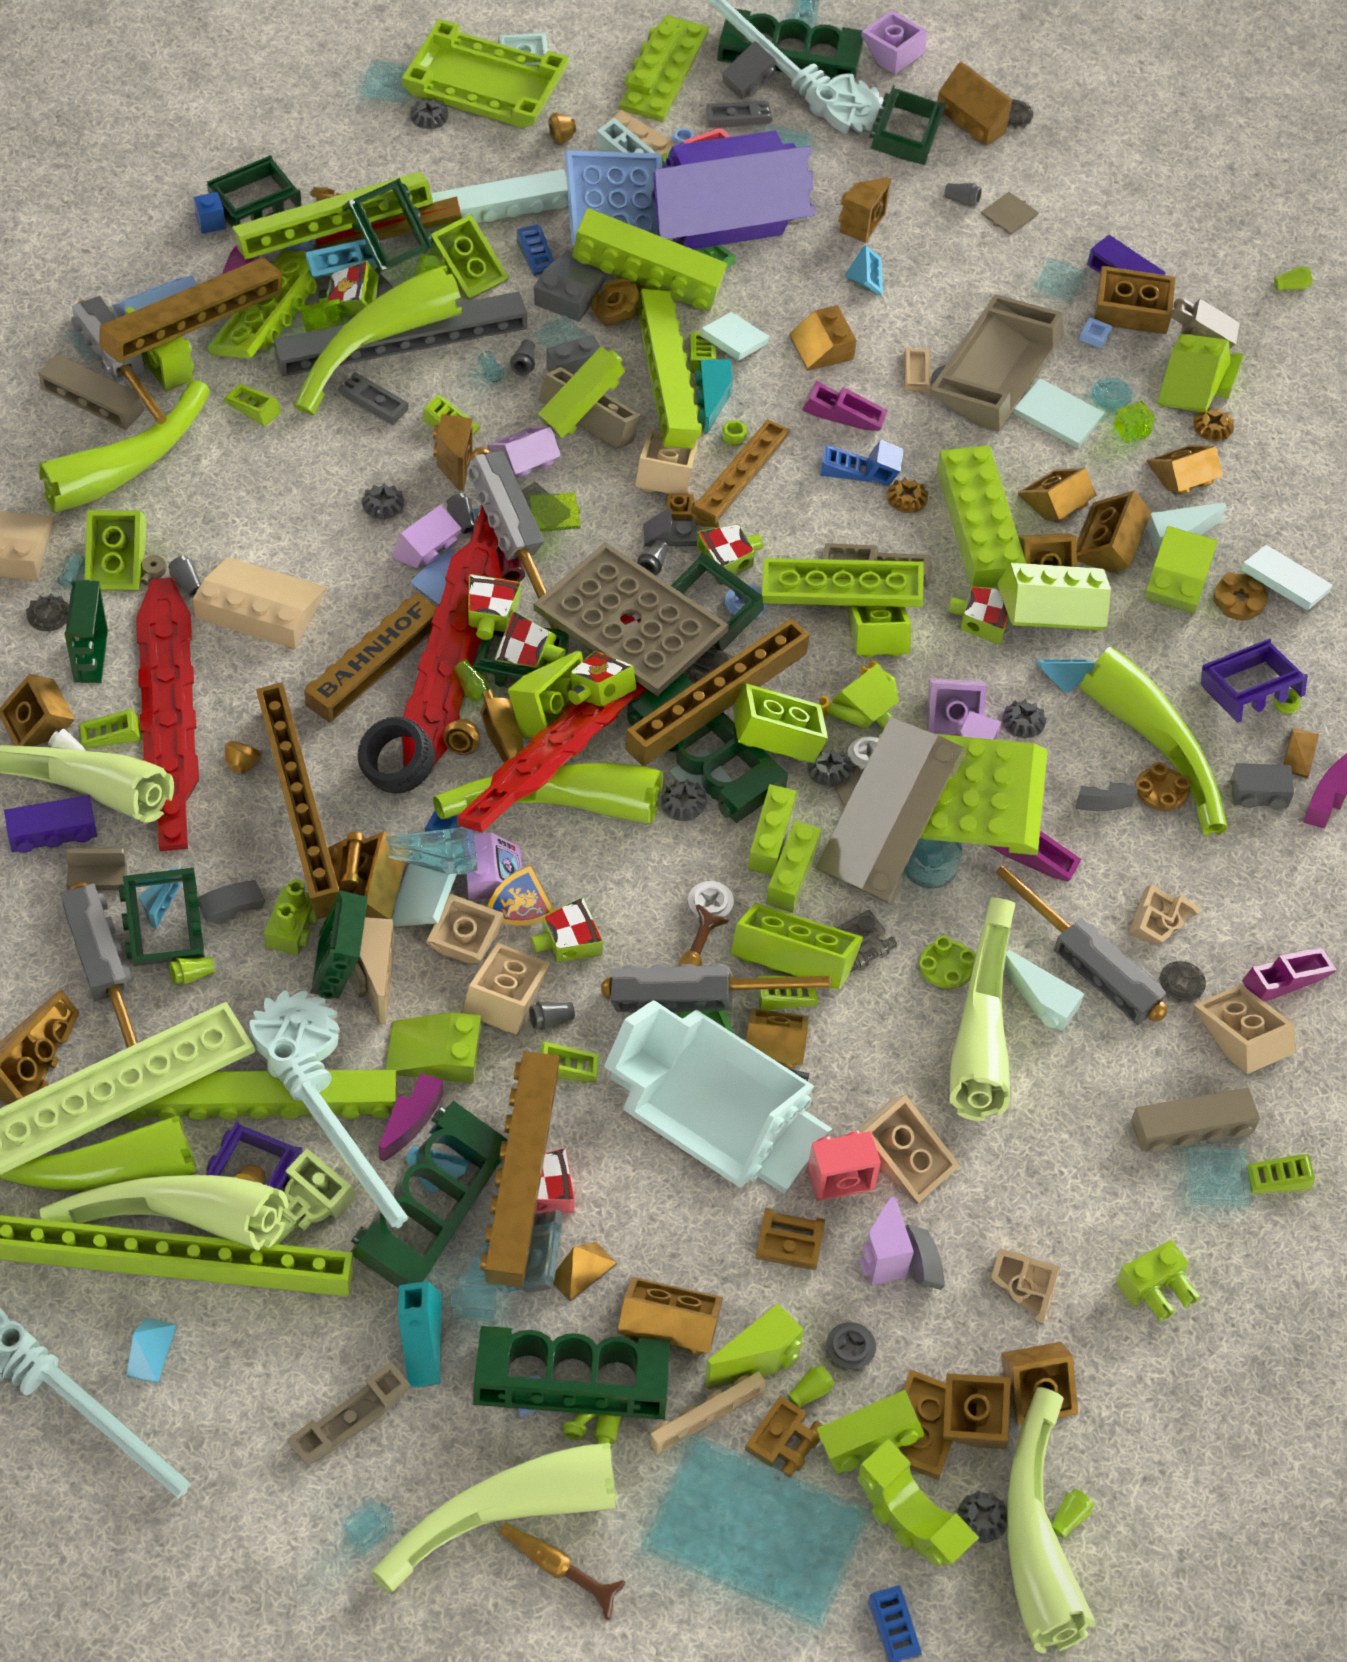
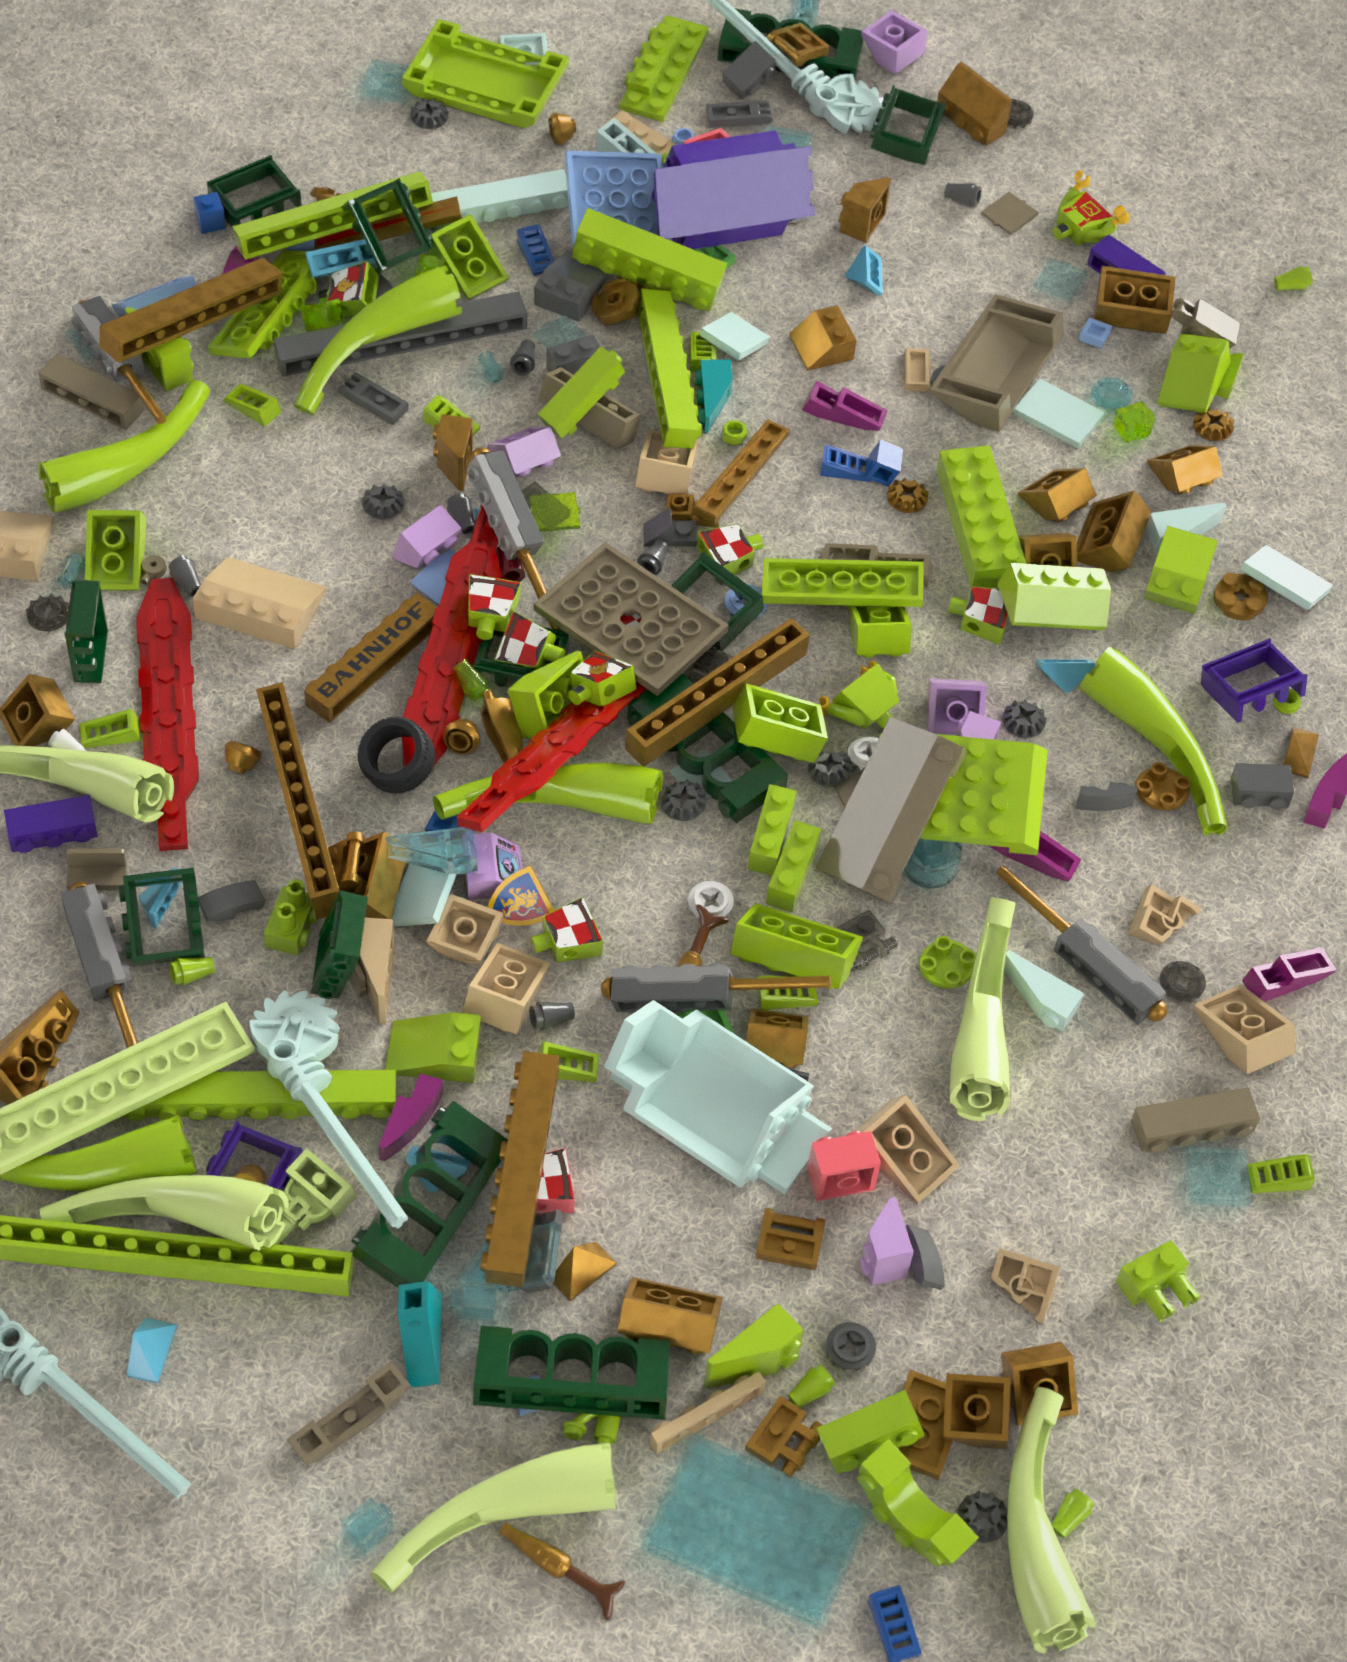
(804, 40): none -> pearl gold plate
(1083, 217): none -> lime torso

